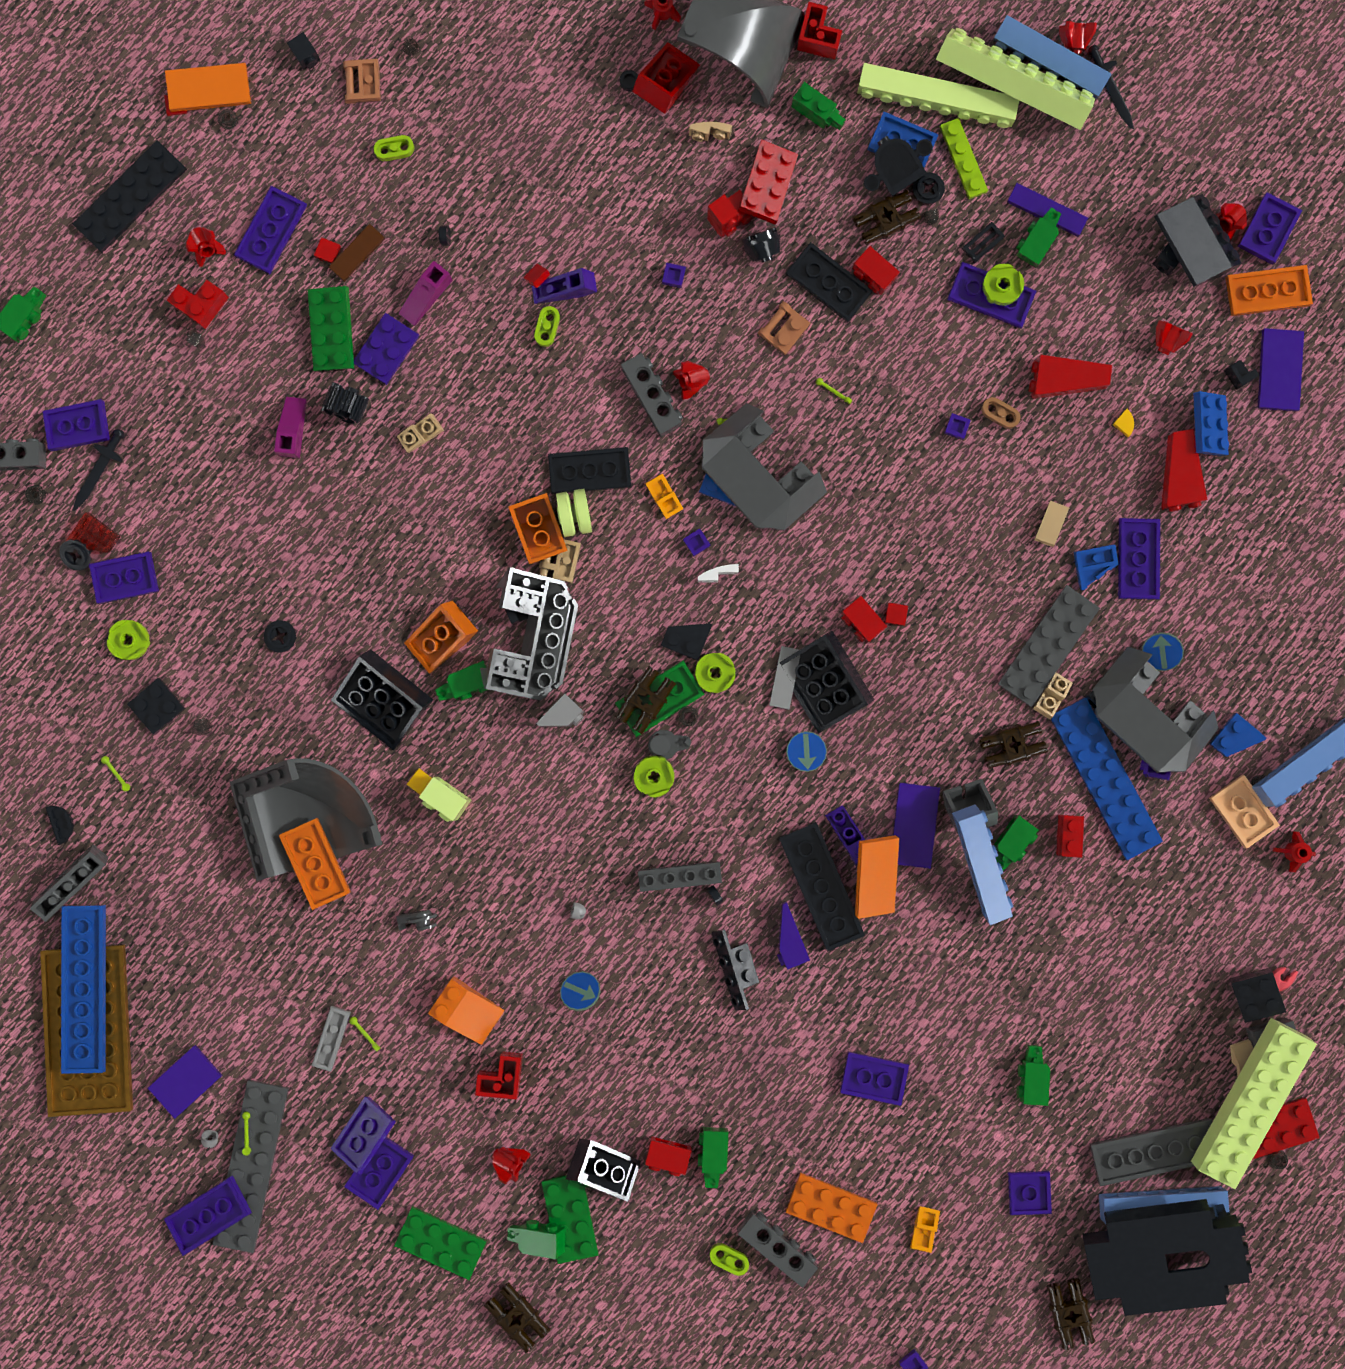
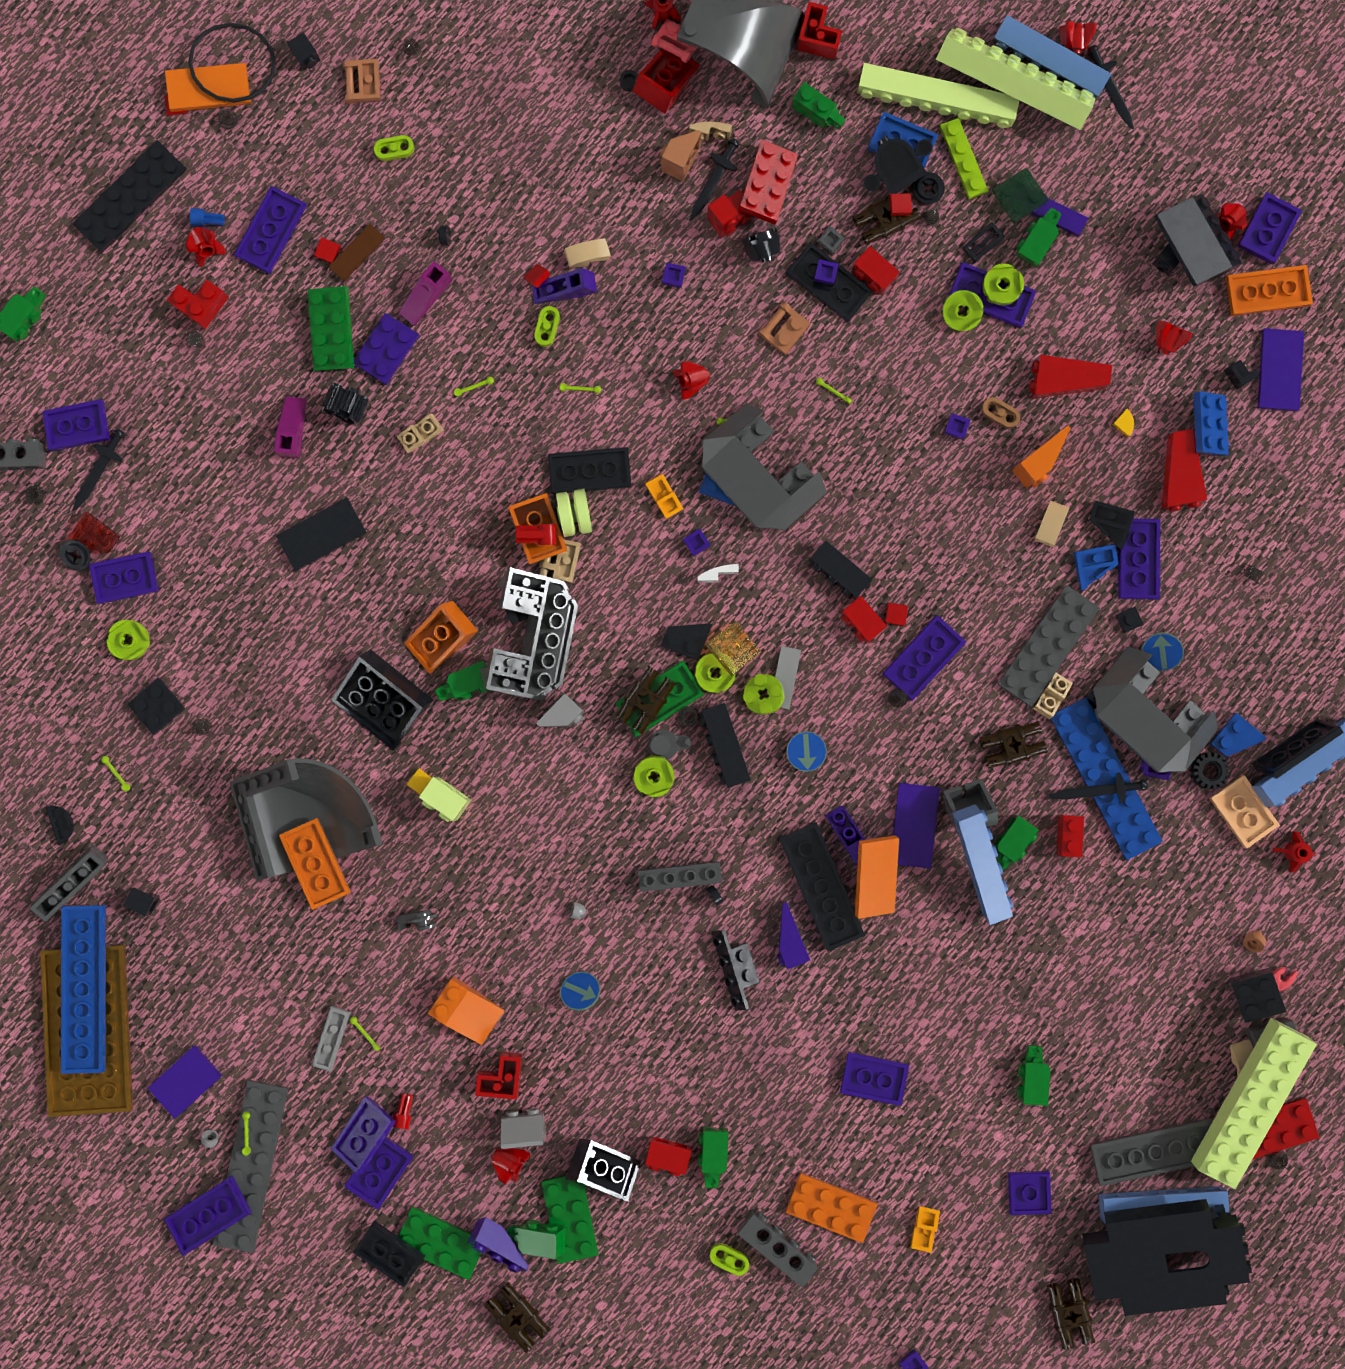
(141, 902): none -> black panel
(199, 218): none -> blue piece
(237, 26): none -> black piece
(271, 632): black gear -> none
(321, 534): none -> black tile
(389, 1253): none -> black tile
(402, 1115): none -> red piece
(458, 392): none -> lime hinge
(495, 1241): none -> dark purple slope
(522, 1129): none -> light grey slope
(542, 534): none -> red piece
(563, 387): none -> lime hinge
(586, 252): none -> tan slope
(662, 424): dark grey brick -> none
(667, 40): none -> coral plate
(680, 154): none -> nougat slope
(723, 162): none -> black sword
(725, 744): none -> black brick
(733, 648): none -> clear yellow tile
(758, 684): none -> lime plate
(826, 272): none -> dark purple plate
(828, 682): black slope -> none
(831, 240): none -> dark grey tile
(839, 570): none -> black brick
(897, 697): none -> clear smoke plate
(900, 204): none -> red tile
(924, 657): none -> dark purple tile
(974, 311): none -> lime plate
(1020, 195): none -> clear green plate
(1037, 465): none -> orange slope
(1113, 521): none -> black wing
(1118, 788): none -> black sword
(1129, 619): none -> black plate
(1218, 762): none -> black tyre
(1253, 573): none -> clear smoke plate
(1254, 941): none -> nougat tile
(1297, 748): none -> black tile

